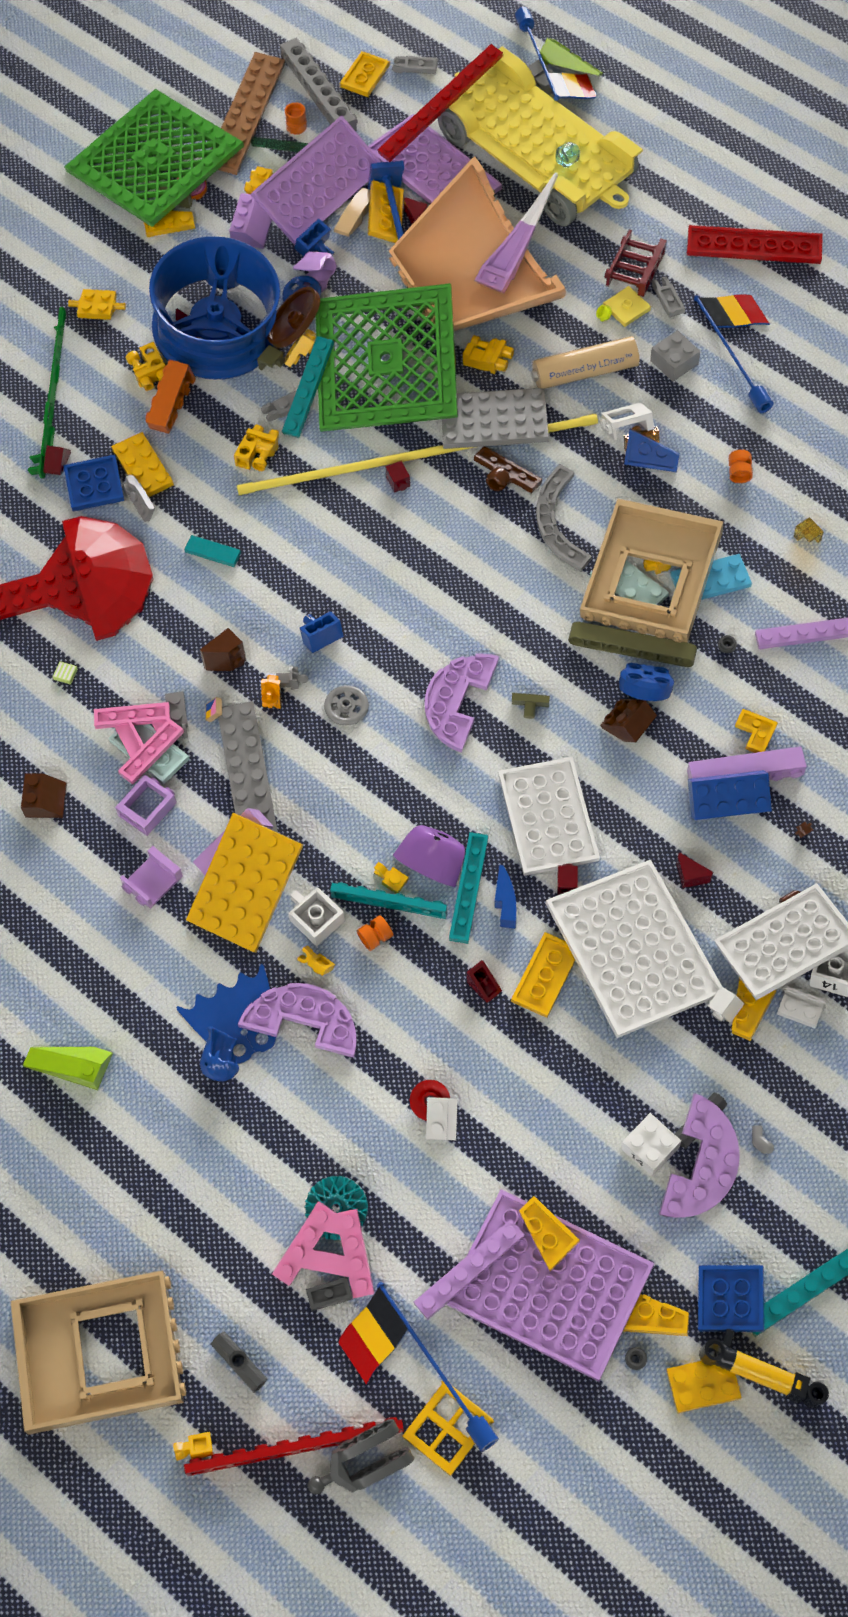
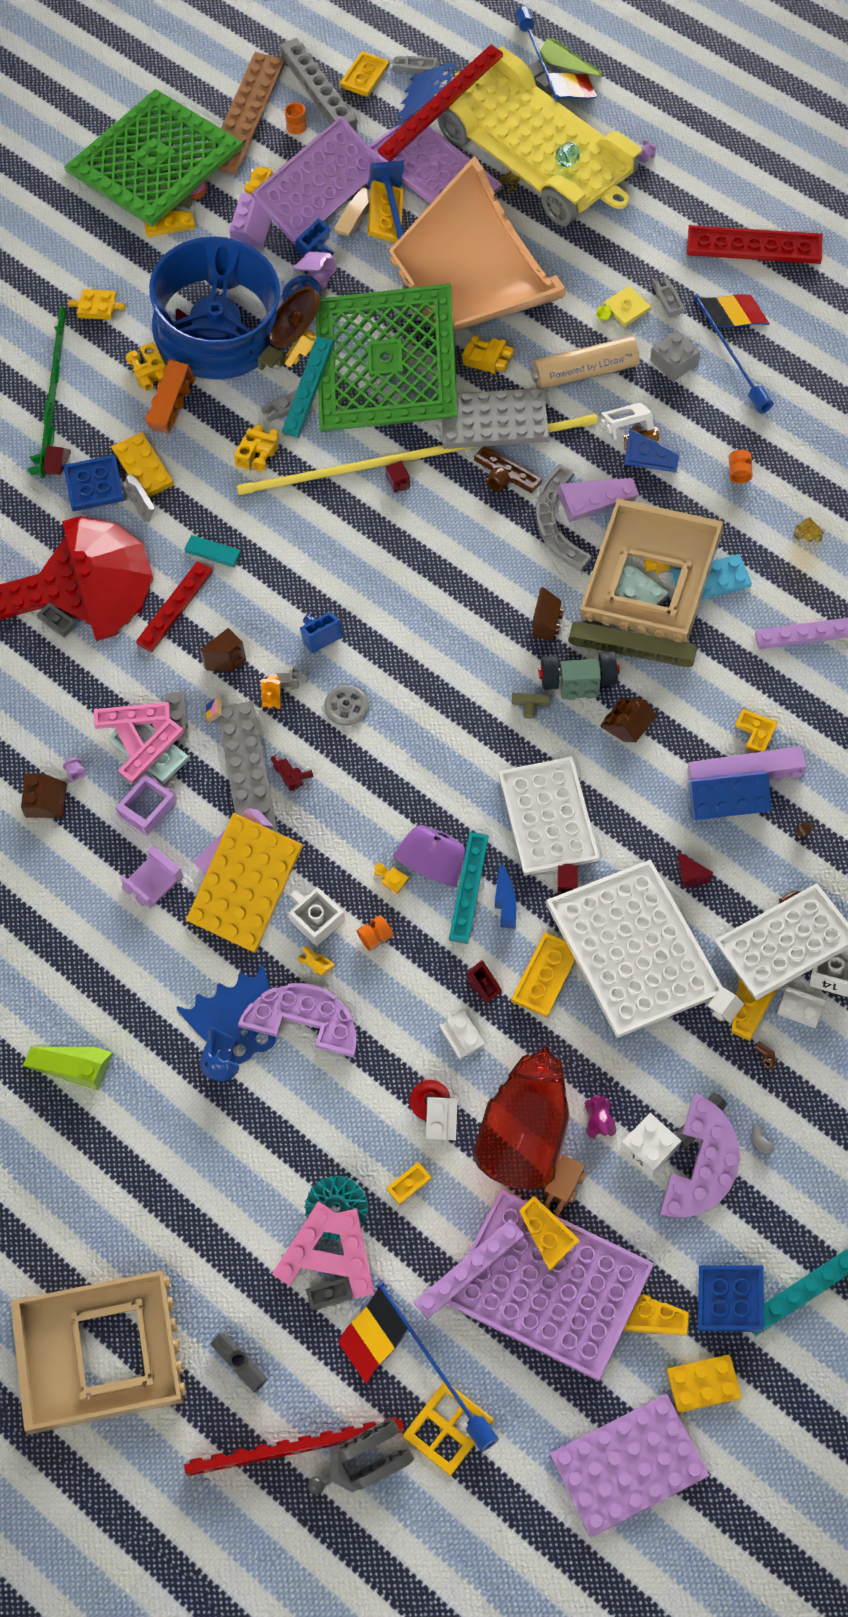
(56, 620): none -> dark grey plate
(65, 672): yellowish green tile -> none
(74, 769): none -> lavender brick
(174, 606): none -> red plate
(198, 1447): yellow plate -> none
(277, 144): clear green axle -> none
(291, 777): none -> dark red piece
(392, 901): teal plate -> none
(408, 1183): none -> yellow plate
(413, 209): dark red slope -> none
(423, 89): none -> blue piece
(447, 693): lavender plate -> none
(461, 1035): none -> white plate
(505, 178): none -> clear yellow piece
(505, 261): lavender plate -> none
(525, 1124): none -> clear red windscreen
(547, 616): none -> reddish brown slope
(563, 1186): none -> medium nougat hinge
(579, 677): none -> brick
(593, 497): none -> lavender wedge
(599, 1117): none -> magenta animal
(629, 1465): none -> lavender plate
(636, 1352): dark grey plate -> none
(646, 682): blue piece -> none
(647, 272): dark red fence -> none
(648, 151): none -> lavender brick
(727, 640): dark grey plate -> none
(768, 1055): none -> reddish brown arm
(794, 1386): piece -> none

